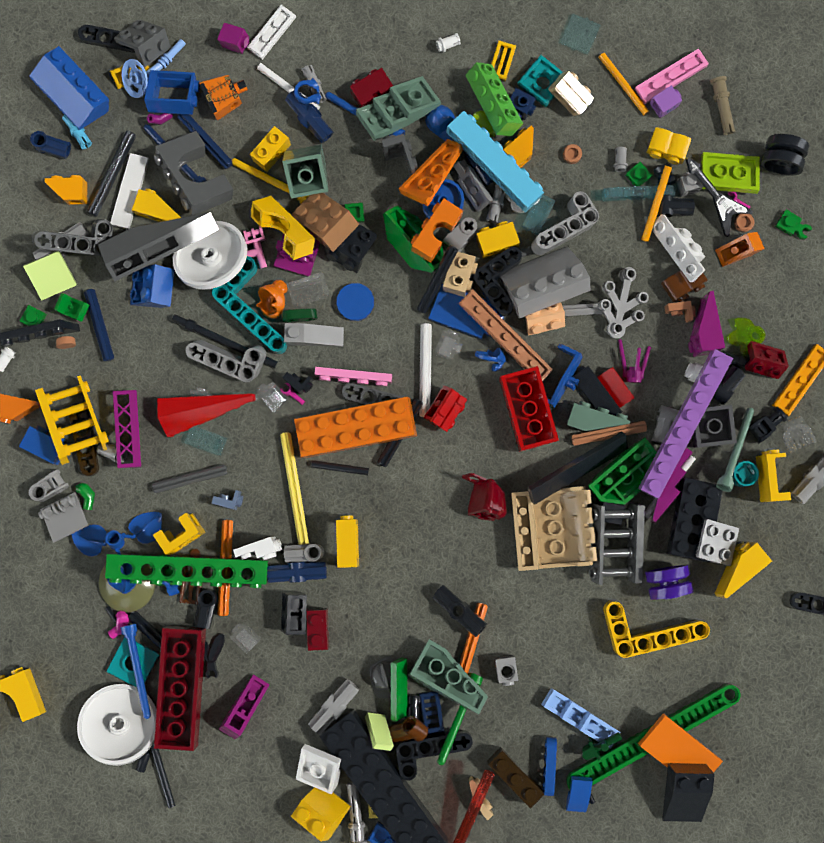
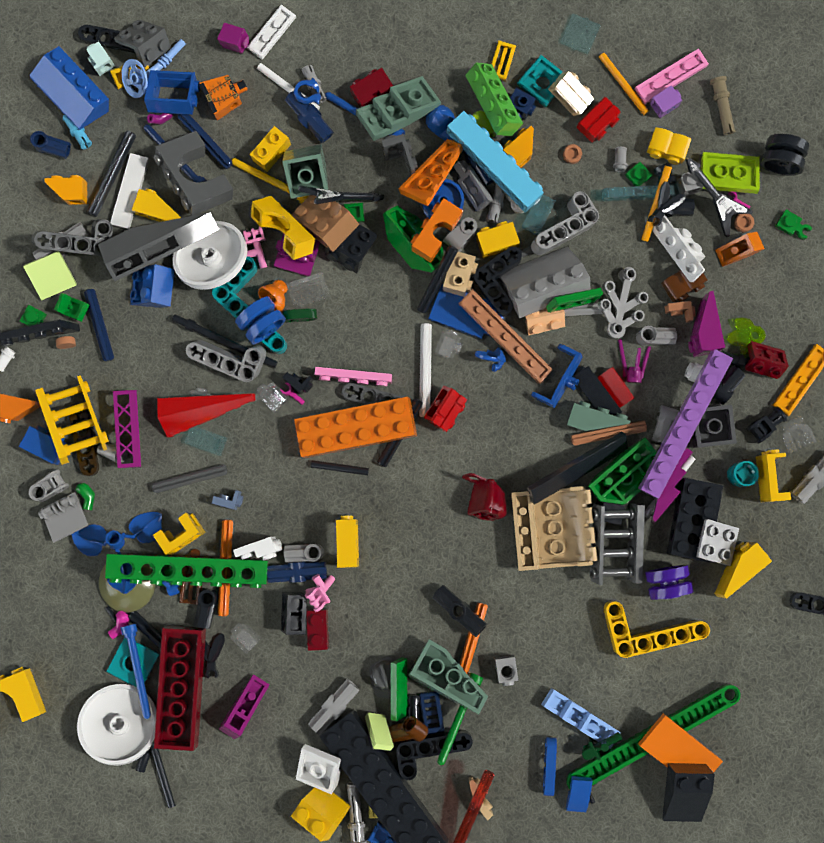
(99, 58): none -> light aqua brick
(260, 320): none -> blue wheel
(294, 488): light yellow axle -> none
(313, 335): light grey slope -> none
(317, 595): none -> bright pink arm
(326, 196): none -> black piece
(355, 302): blue tile -> none
(448, 42): white pin -> none
(515, 778): dark brown arch -> none
(528, 409): red slope -> none
(574, 300): none -> green tile
(598, 120): none -> red brick
(658, 336): none -> light grey piece
(665, 205): none -> black piece
(726, 482): sand green piece -> none

